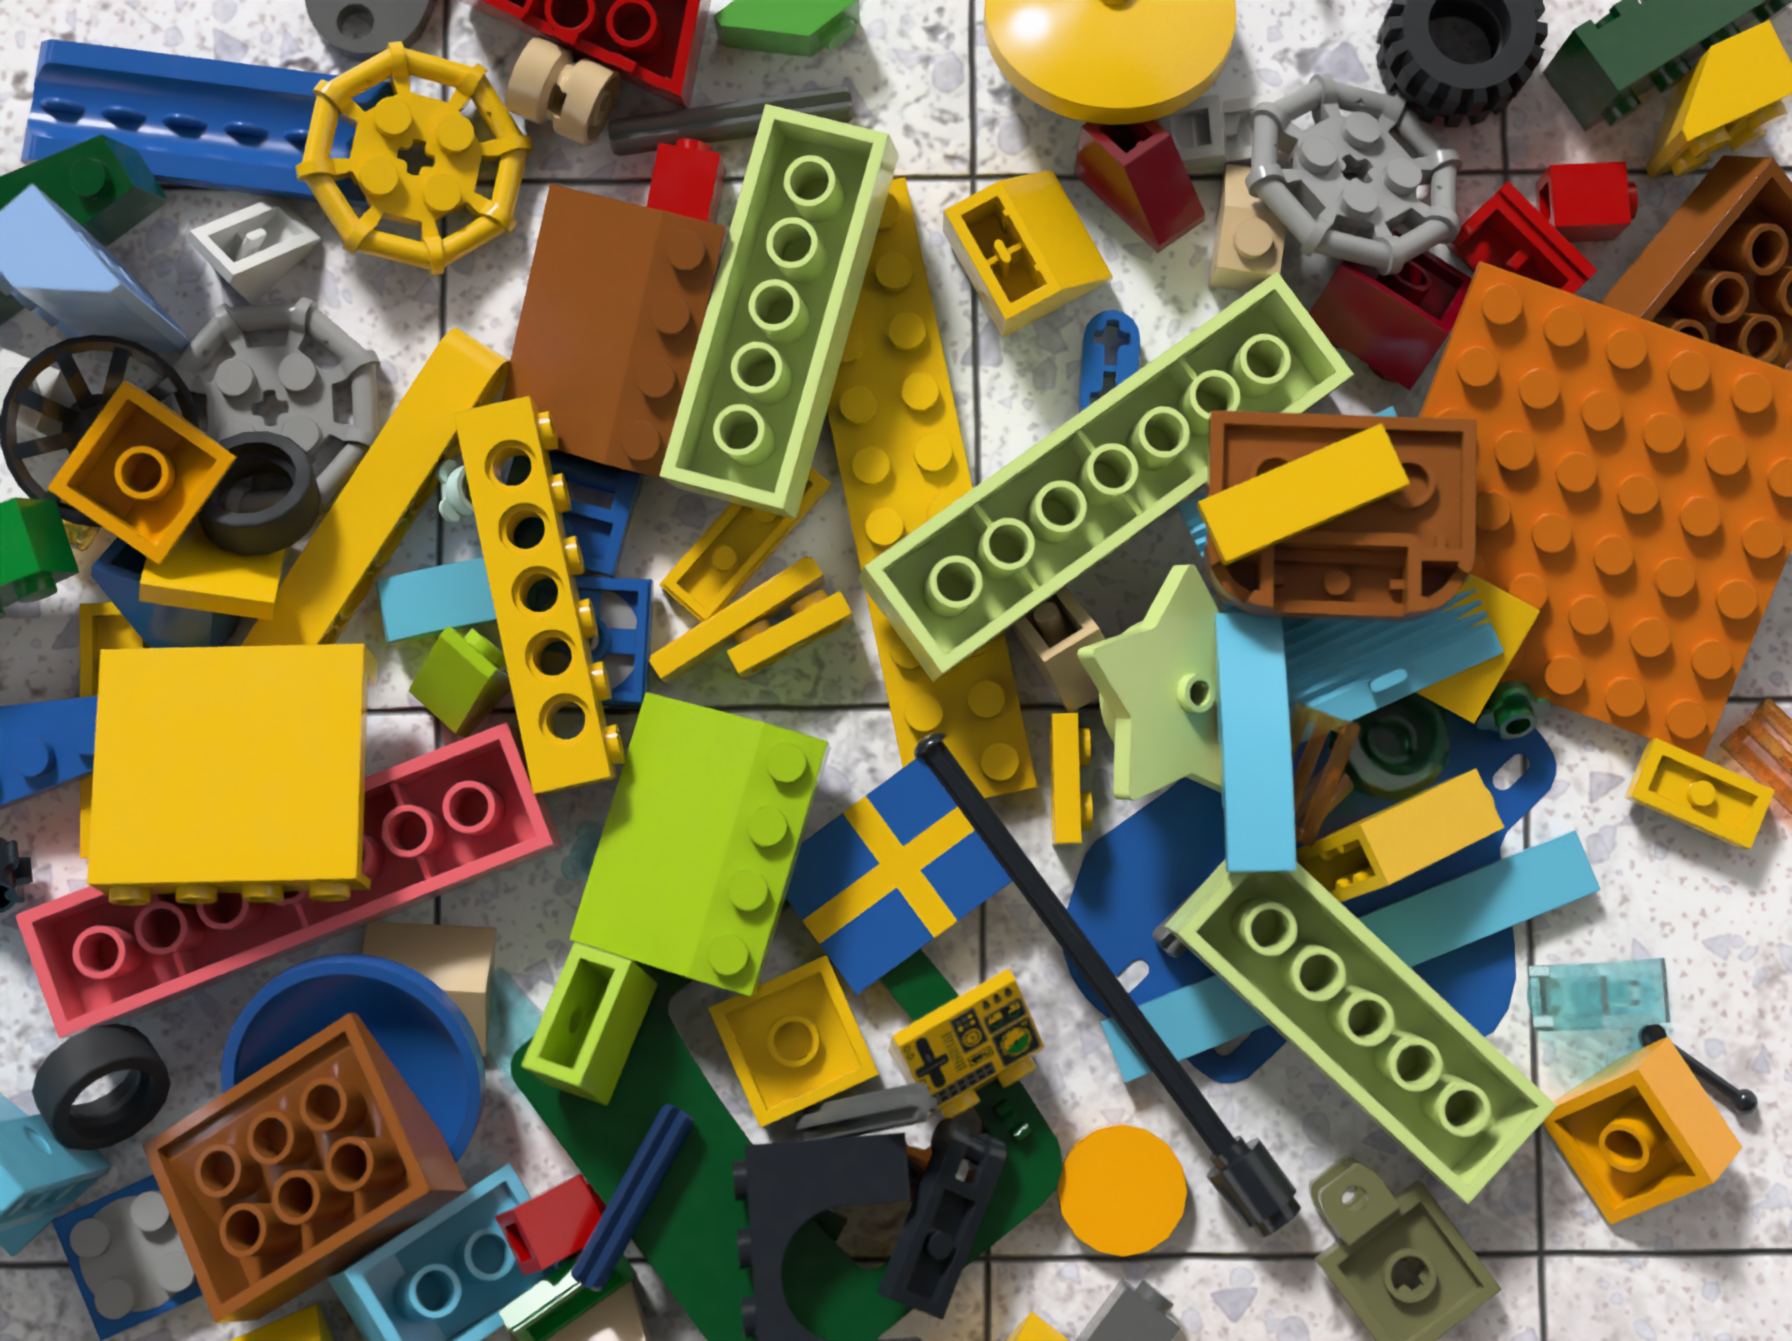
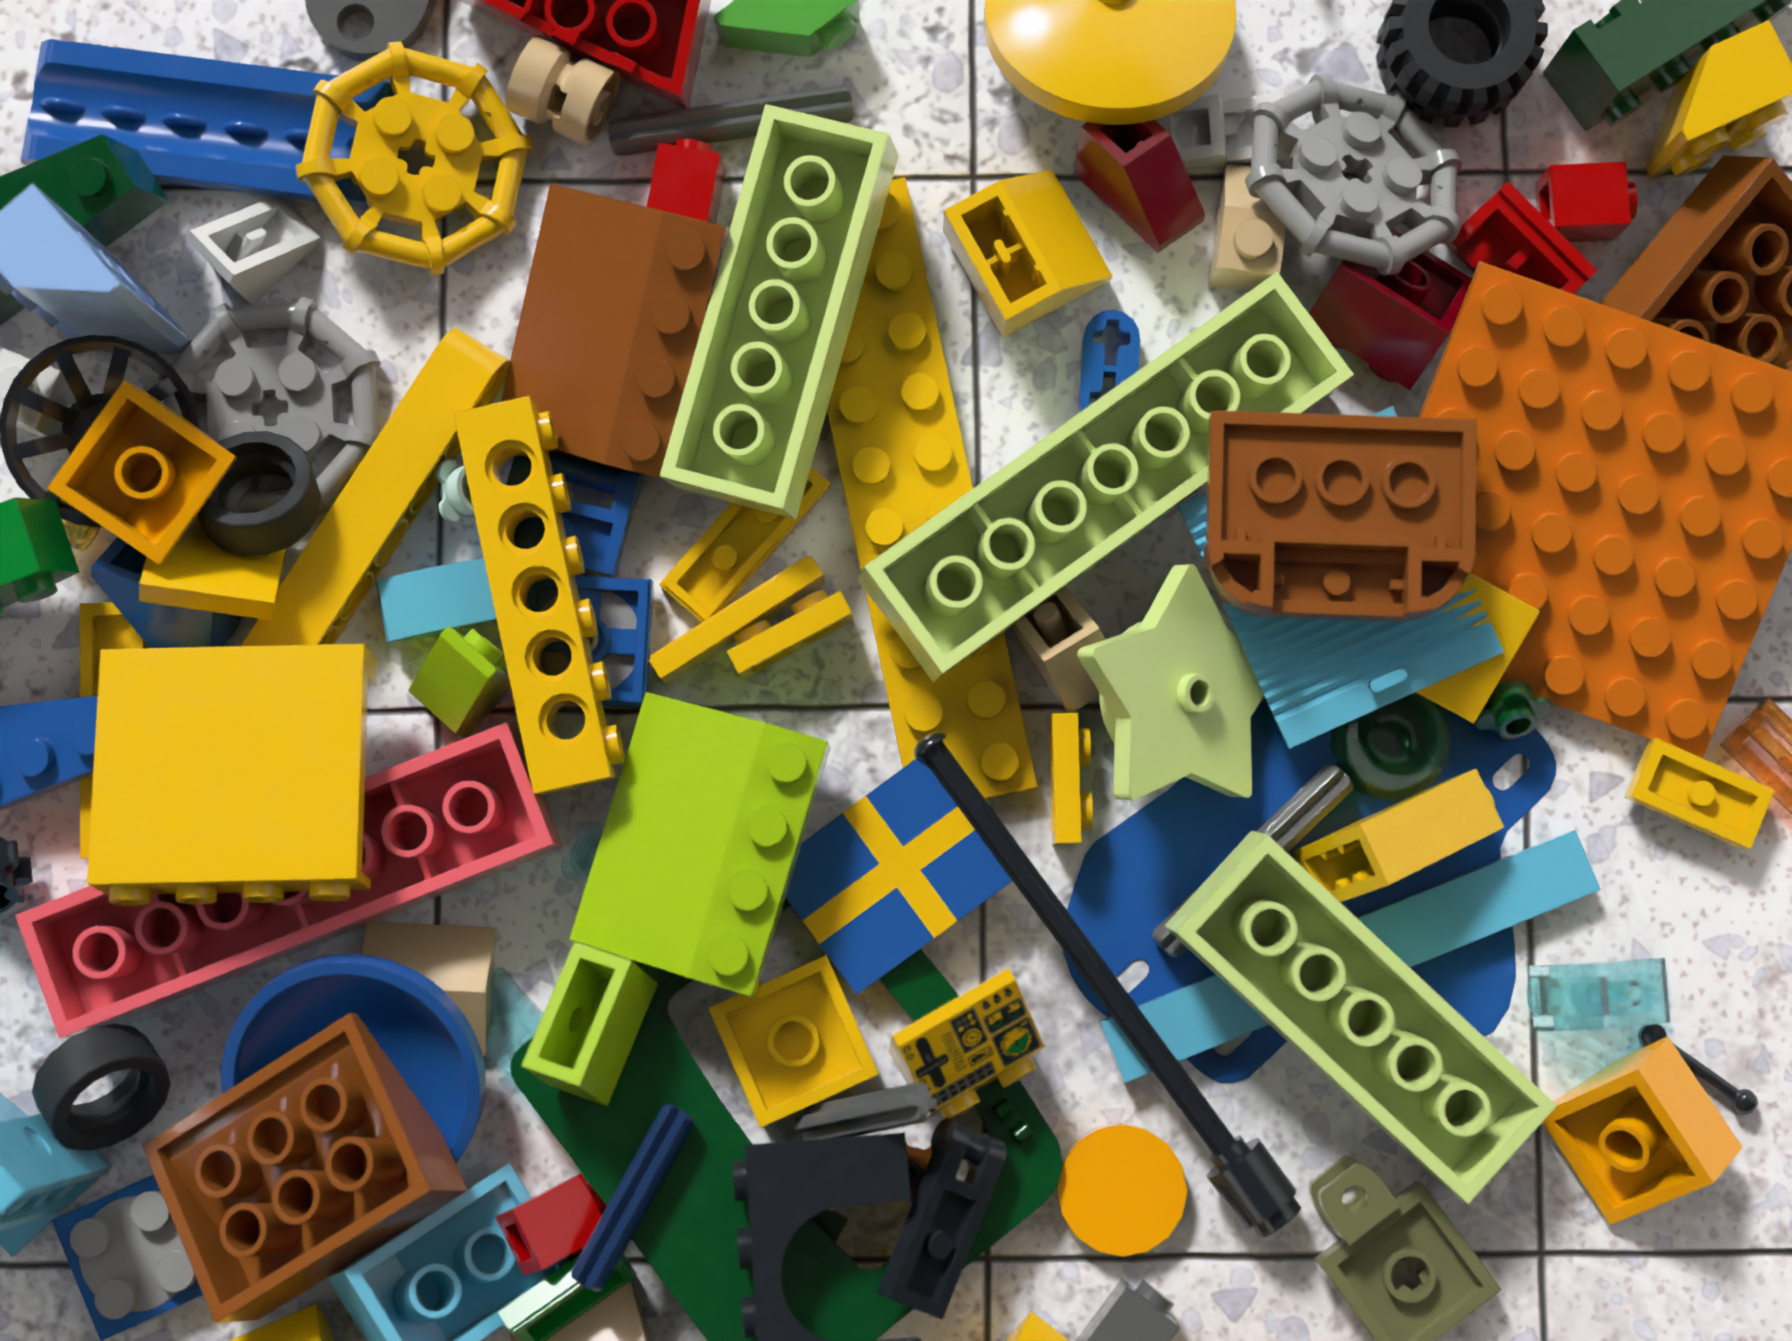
(1254, 743): medium azure slope -> none
(1302, 494): yellow tile -> none
(1328, 783): clear orange tile -> none

